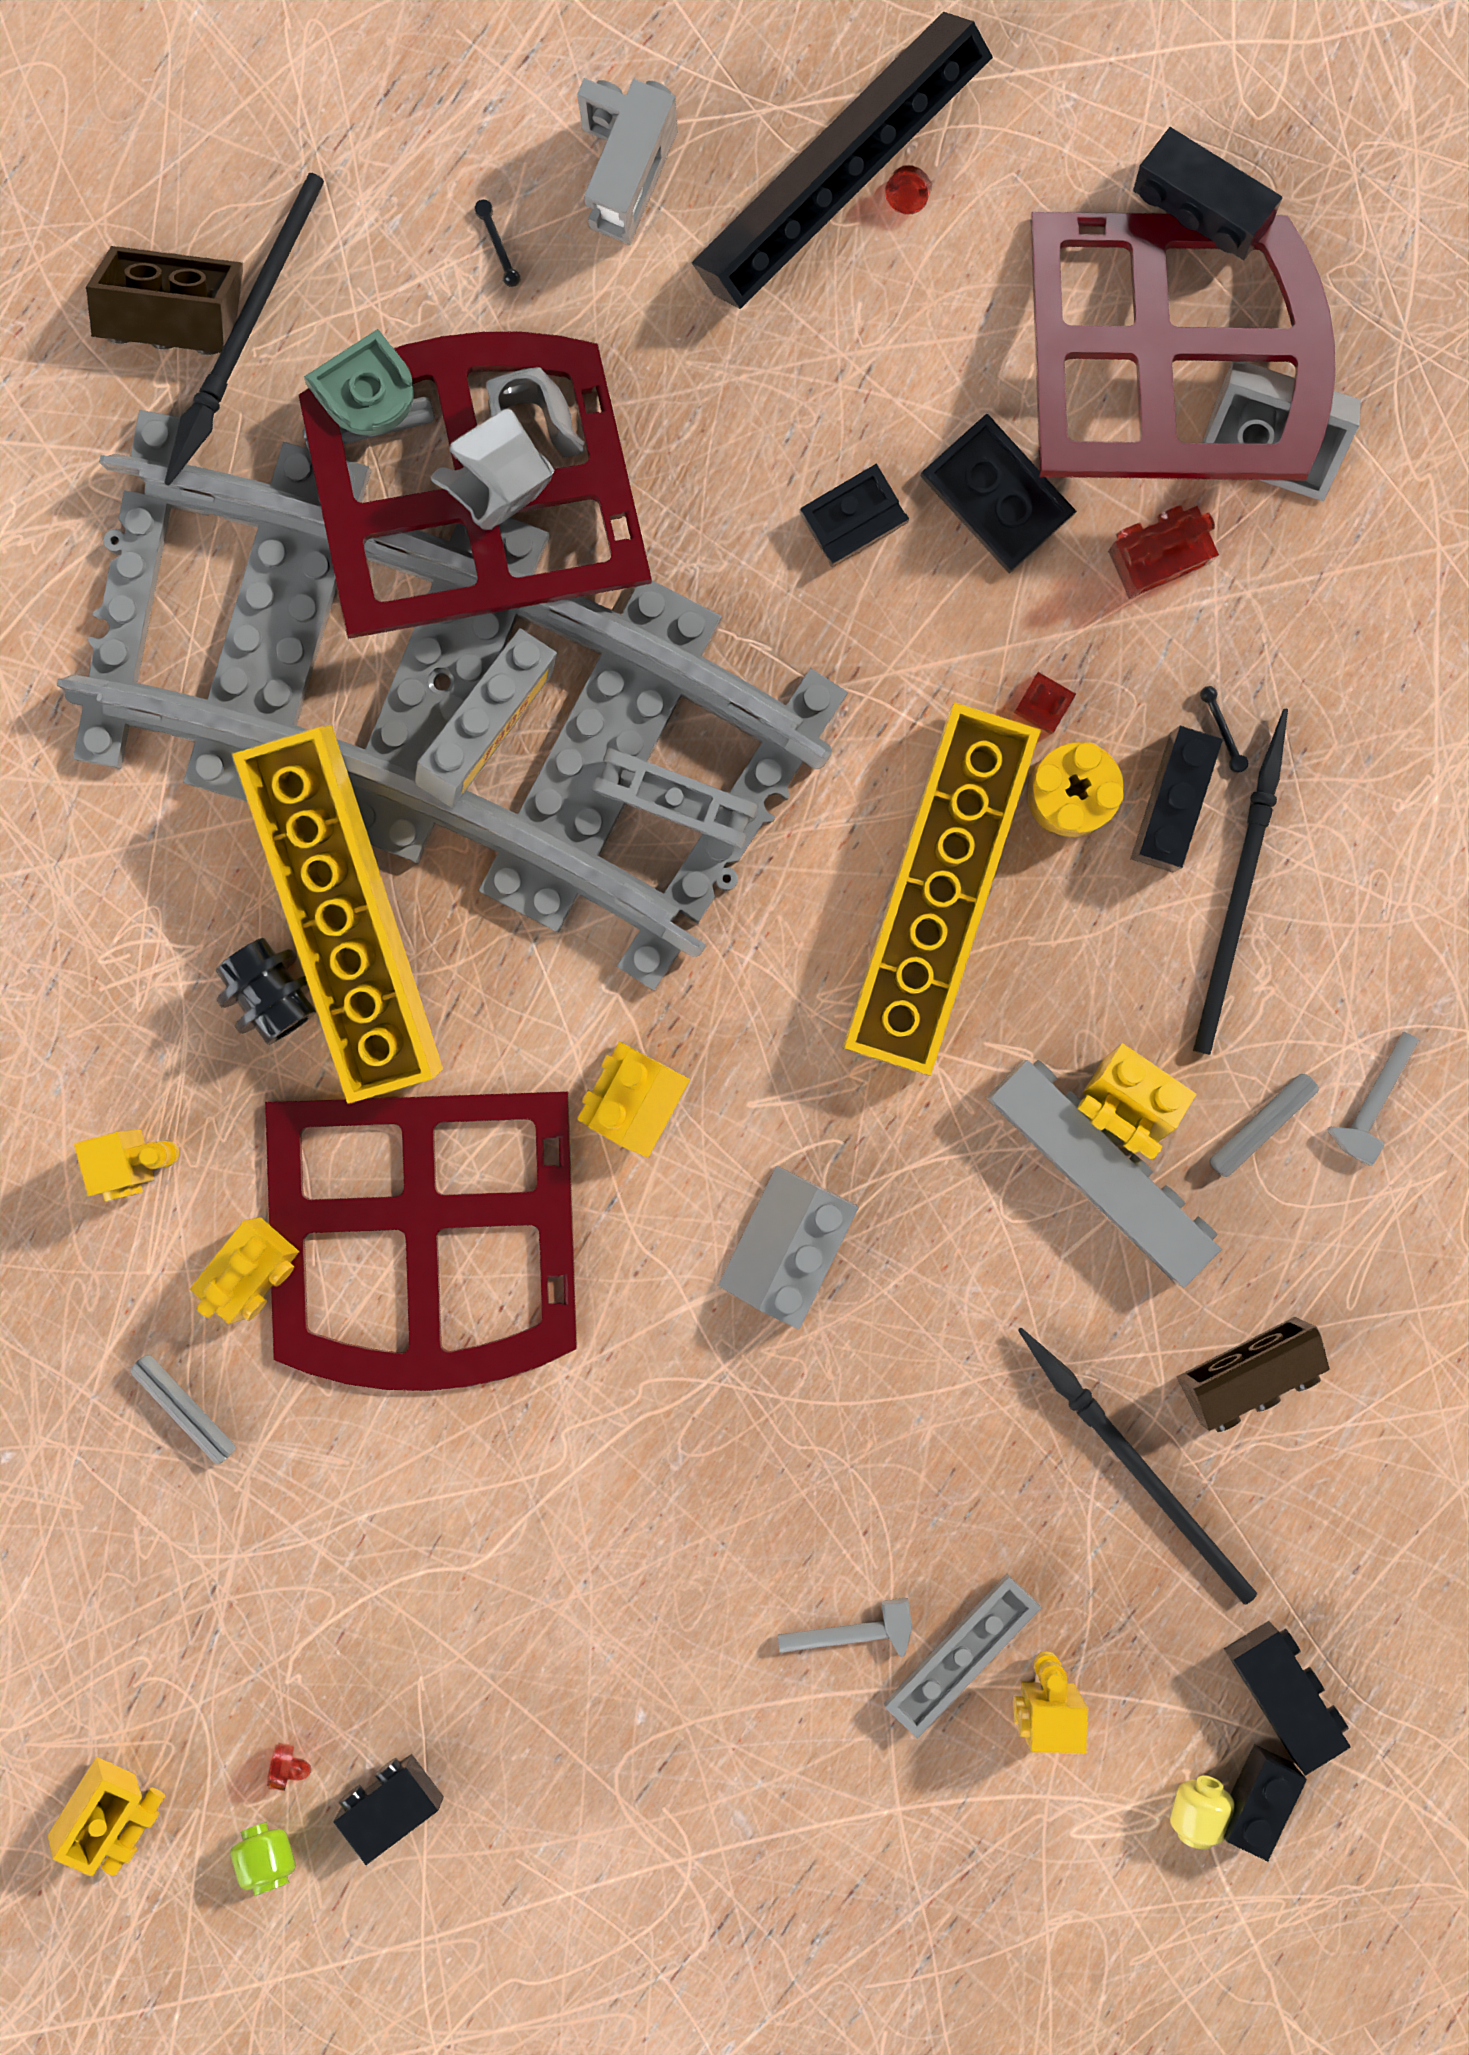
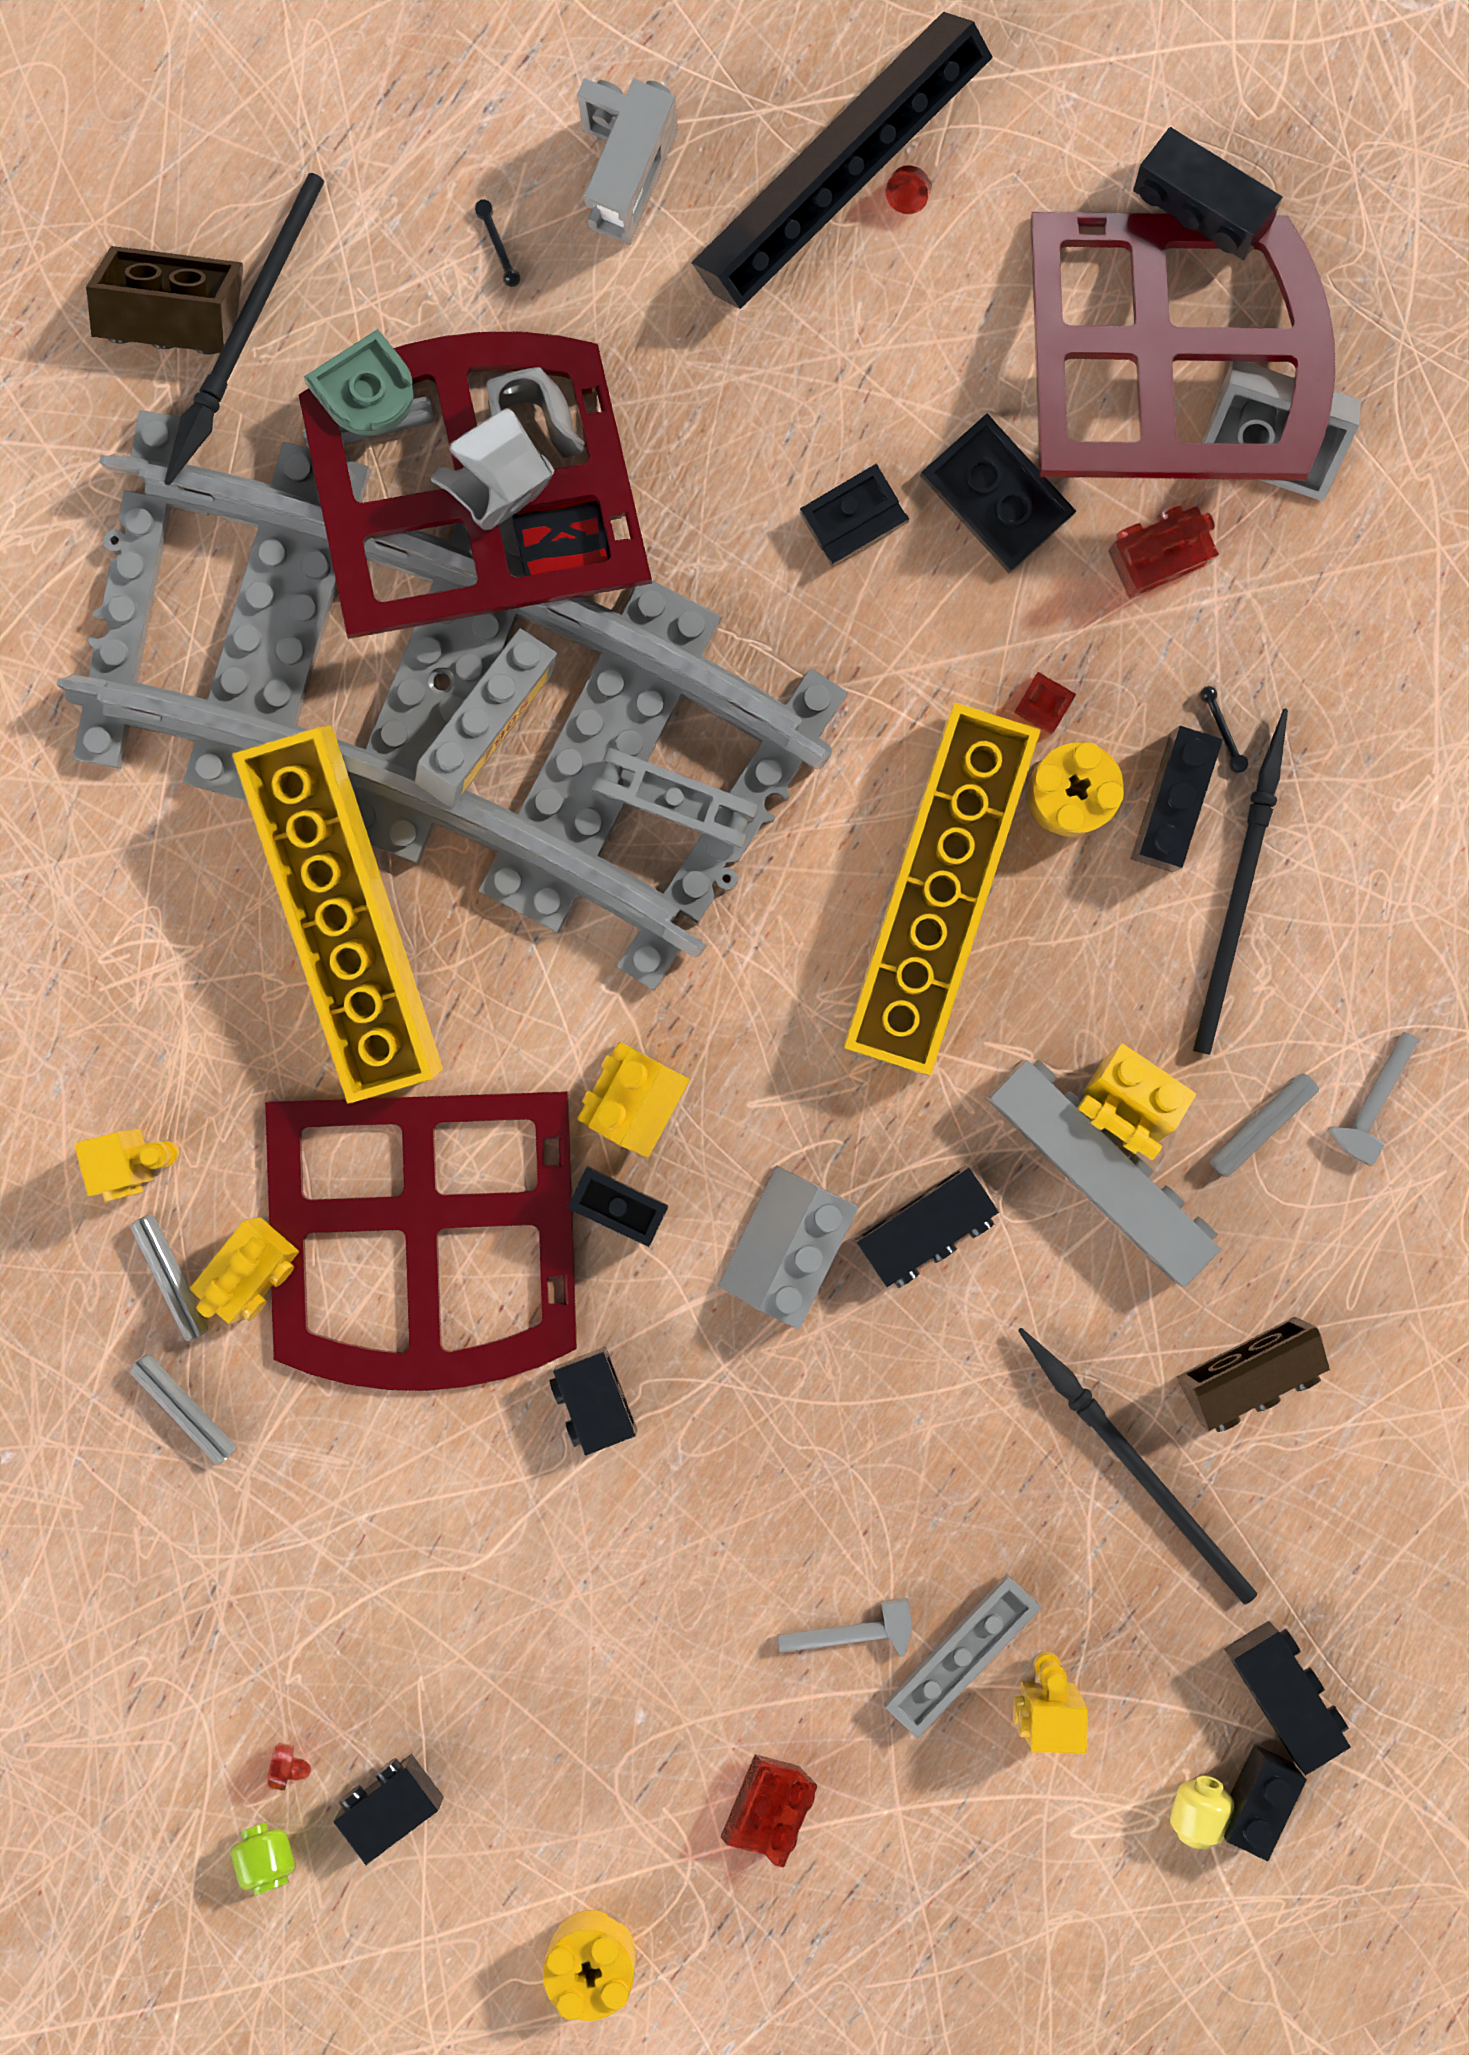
(97, 1815): yellow brick -> none
(169, 1277): none -> light grey axle
(265, 991): black piece -> none
(561, 537): none -> flag
(584, 1991): none -> yellow brick
(594, 1401): none -> black brick
(618, 1206): none -> black brick
(770, 1809): none -> clear red bracket
(928, 1227): none -> black brick

